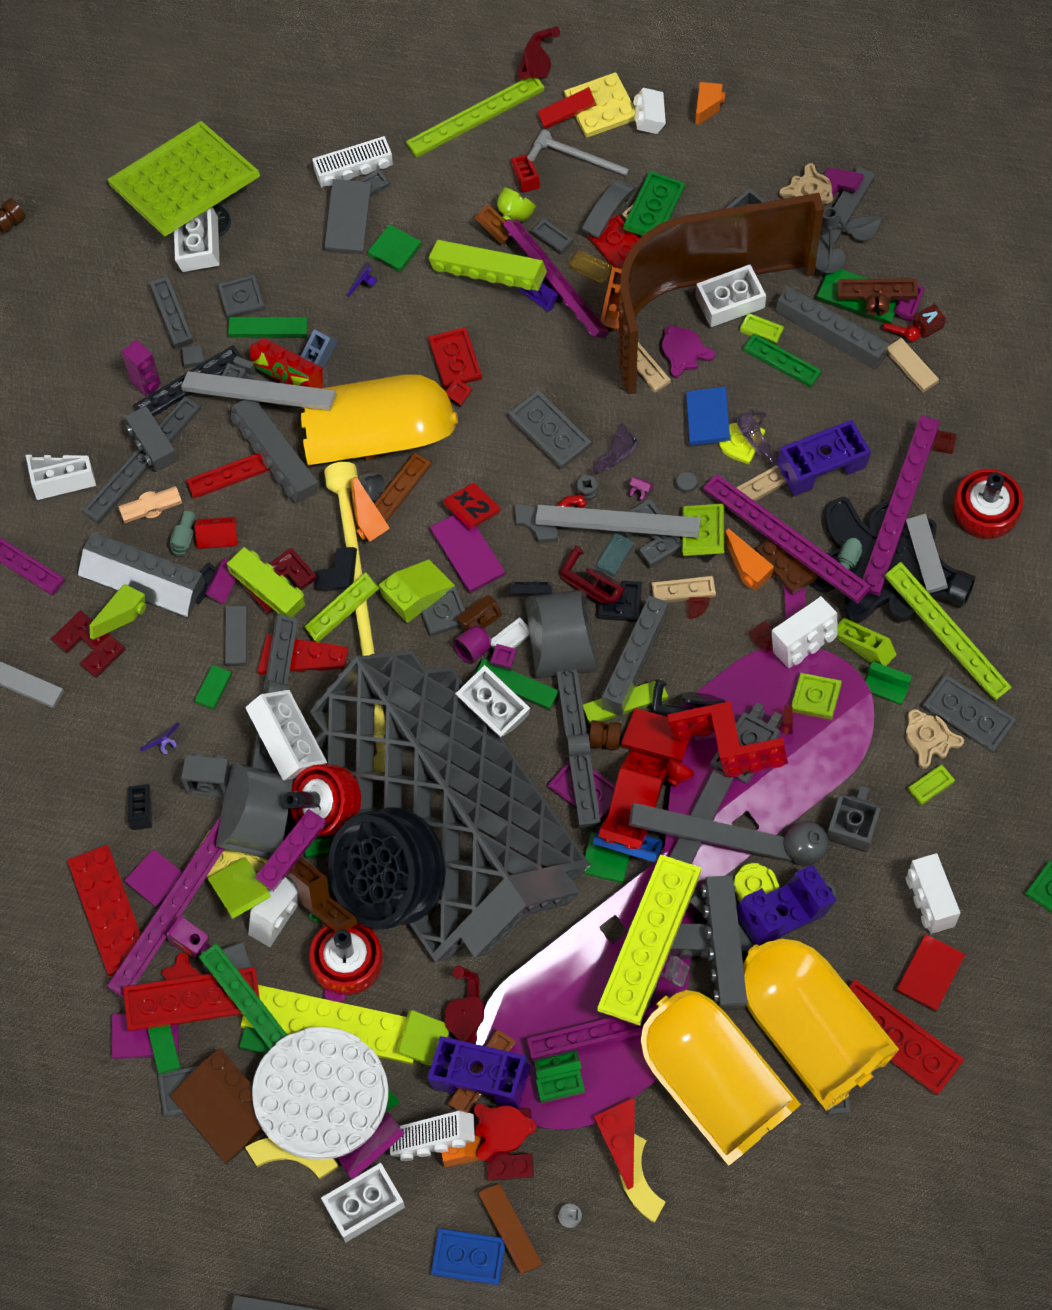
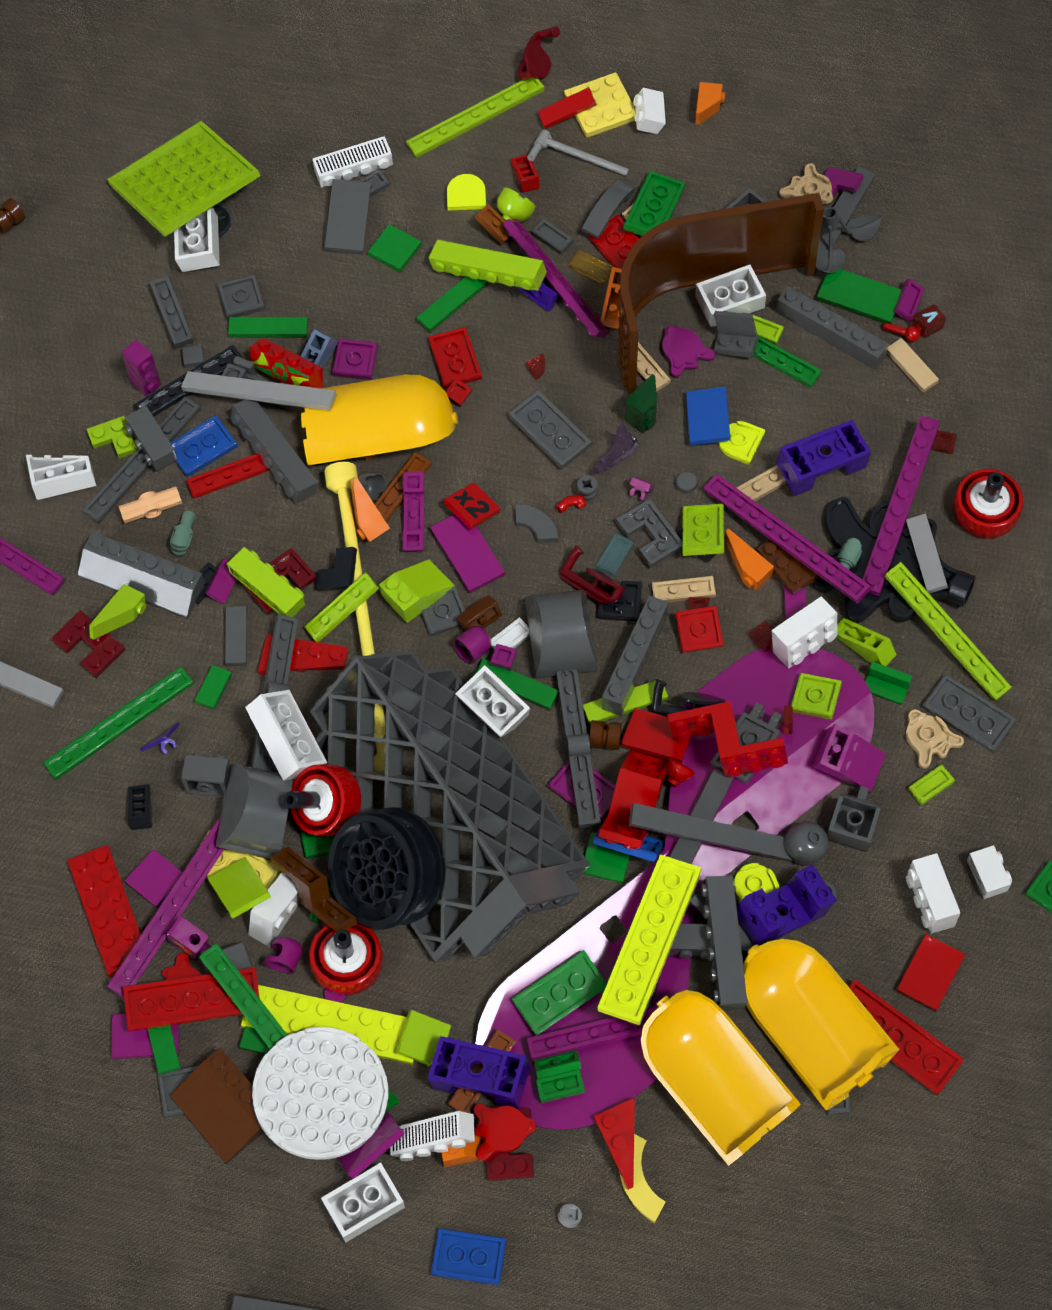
(114, 432): none -> lime plate
(118, 723): none -> green tile
(202, 445): none -> blue tile
(216, 532): red panel -> none
(267, 1151): light yellow tile -> none
(287, 957): none -> magenta helmet
(291, 850): magenta plate -> none
(355, 359): none -> magenta tile
(363, 275): dark purple piece -> none
(413, 511): none -> magenta slope
(450, 302): none -> green tile
(466, 193): none -> neon yellow tile
(466, 1014): dark red piece -> none
(510, 1229): dark orange tile -> none
(531, 587): black tile -> none
(536, 366): none -> clear red tile
(559, 992): none -> green tile
(618, 521): light grey tile -> none
(642, 405): none -> dark green slope
(676, 971): clear tile -> none
(699, 629): none -> red tile
(736, 334): none -> dark grey bracket
(749, 426): animal -> none
(849, 758): none -> magenta slope
(878, 292): copper plate -> none
(989, 872): none -> white brick

